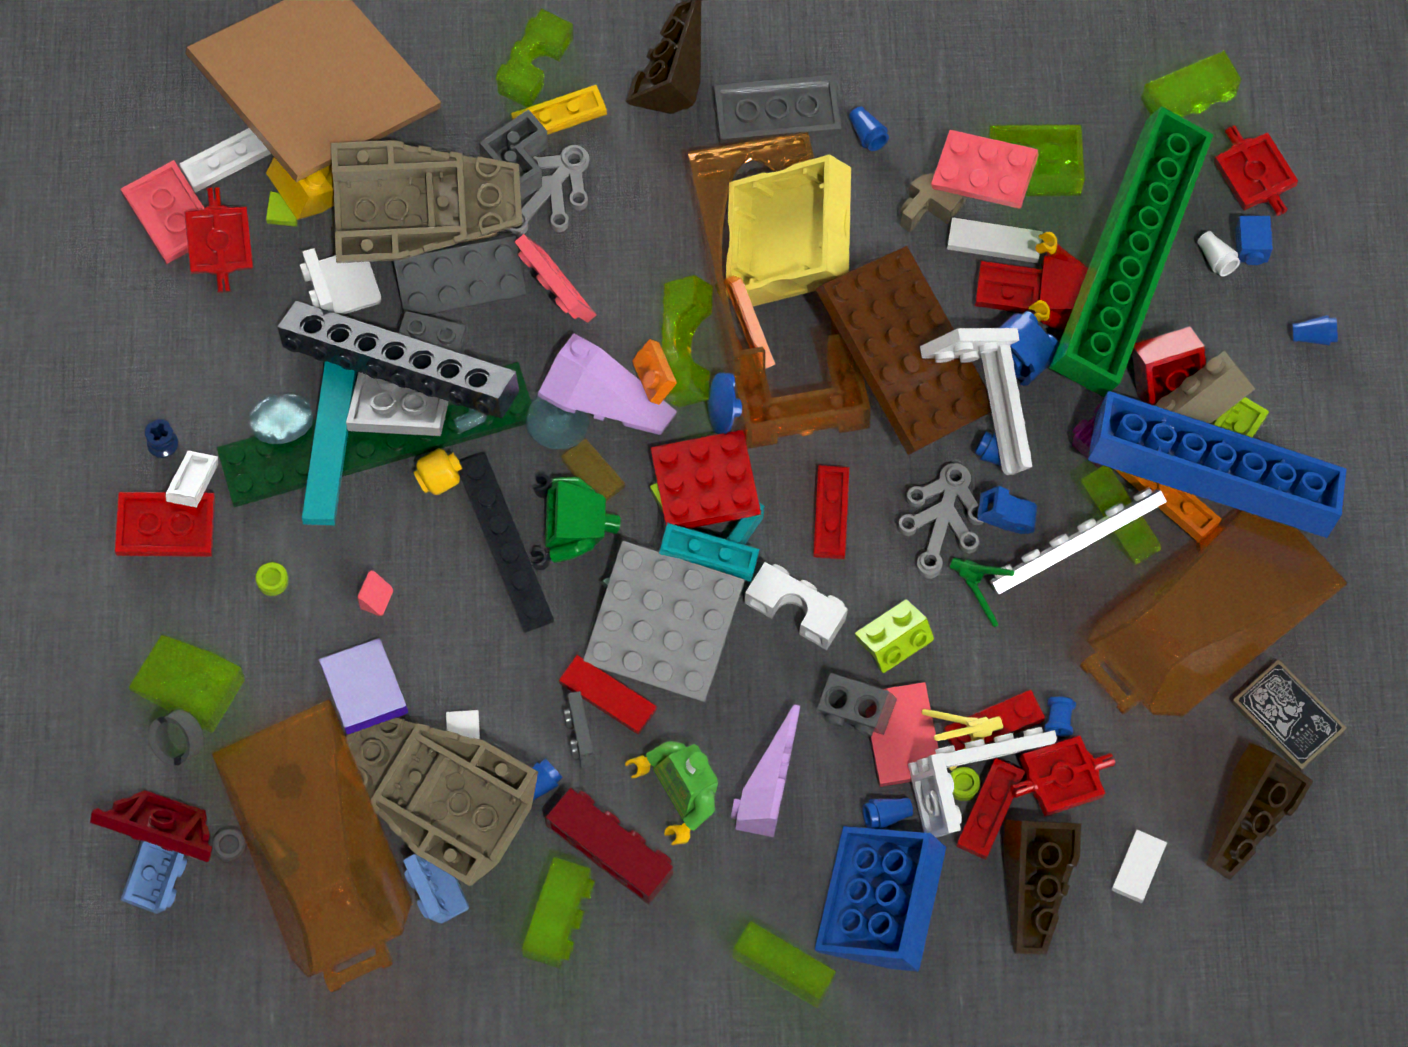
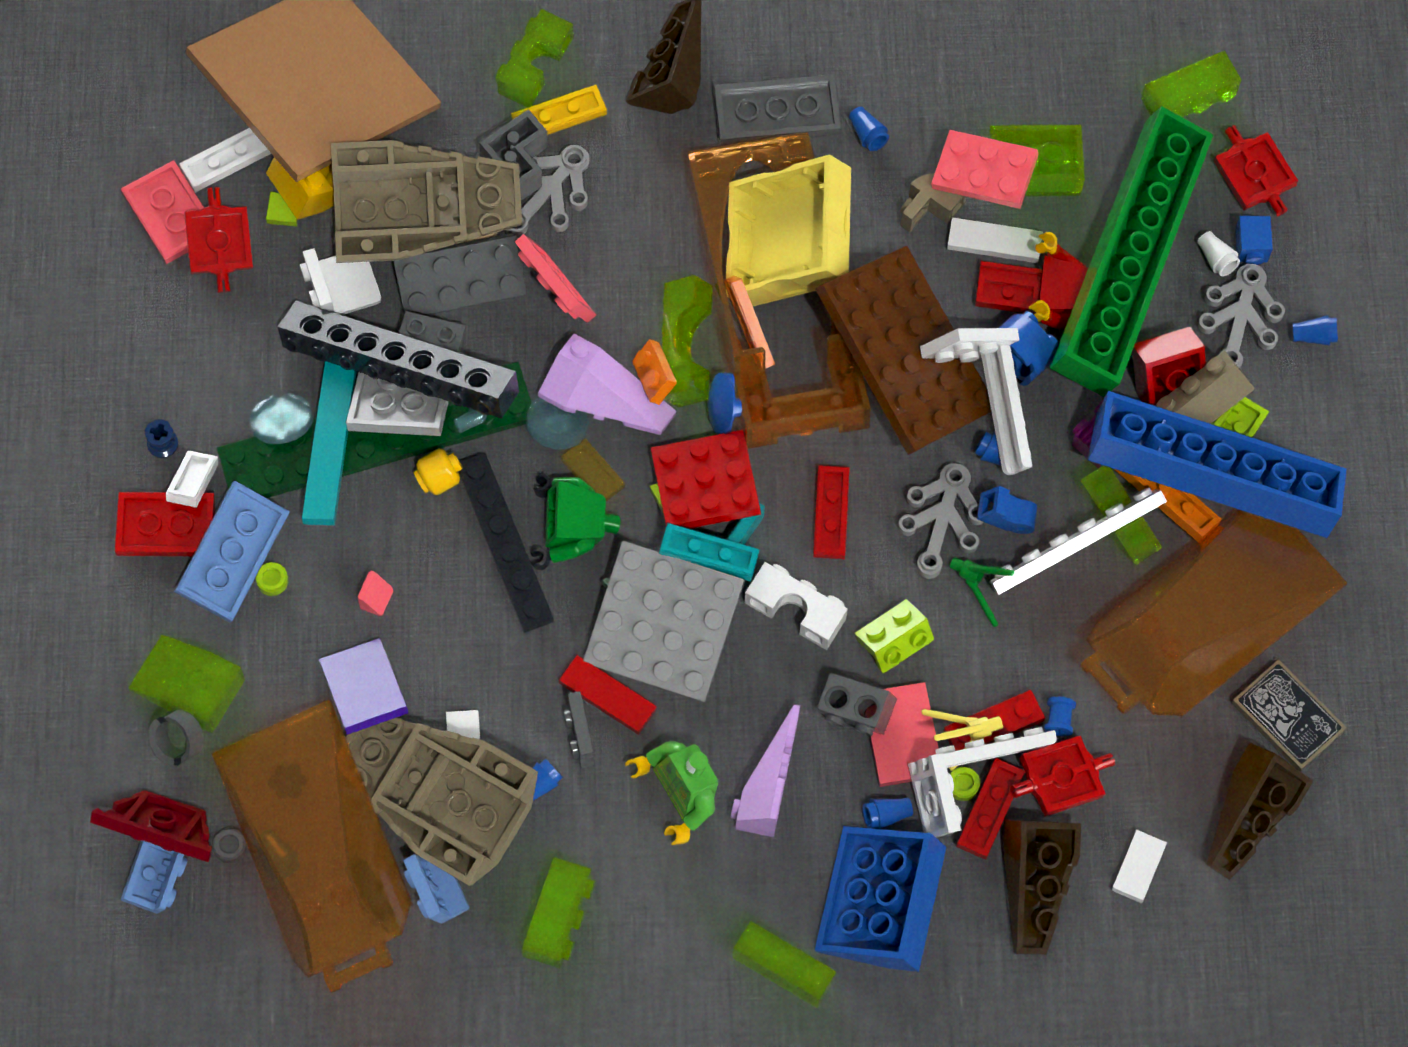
(232, 551): none -> medium blue tile
(609, 845): dark red brick -> none
(1243, 310): none -> light grey plant

